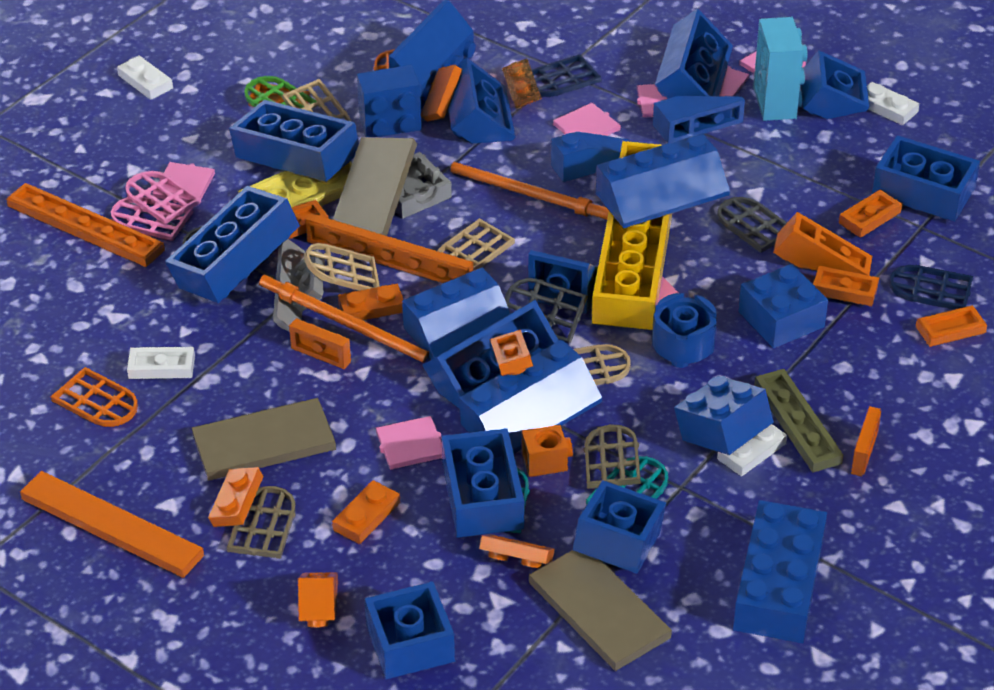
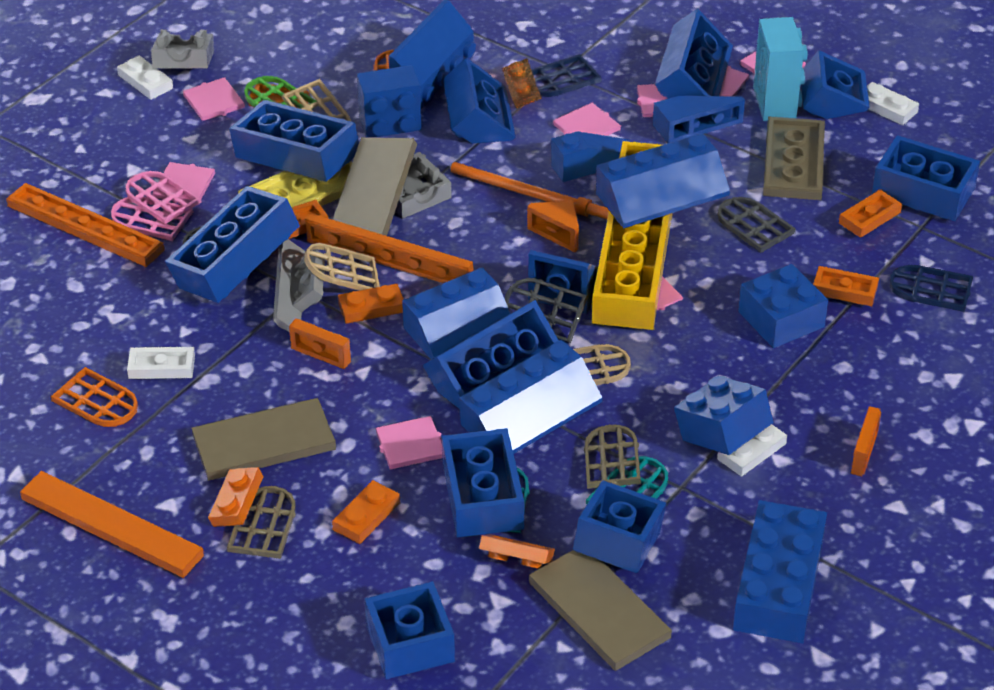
(174, 52): none -> light grey brick
(213, 99): none -> bright pink piece
(291, 293): orange bar -> none
(317, 598): orange slope -> none
(441, 93): orange tile -> none
(475, 239): tan window -> none
(511, 353): orange plate -> none
(546, 450): orange brick -> none
(555, 222): none -> orange slope
(684, 329): blue brick -> none
(794, 158): none -> dark tan tile
(799, 421): olive plate -> none
(812, 245): orange slope -> none
(951, 326): orange tile -> none

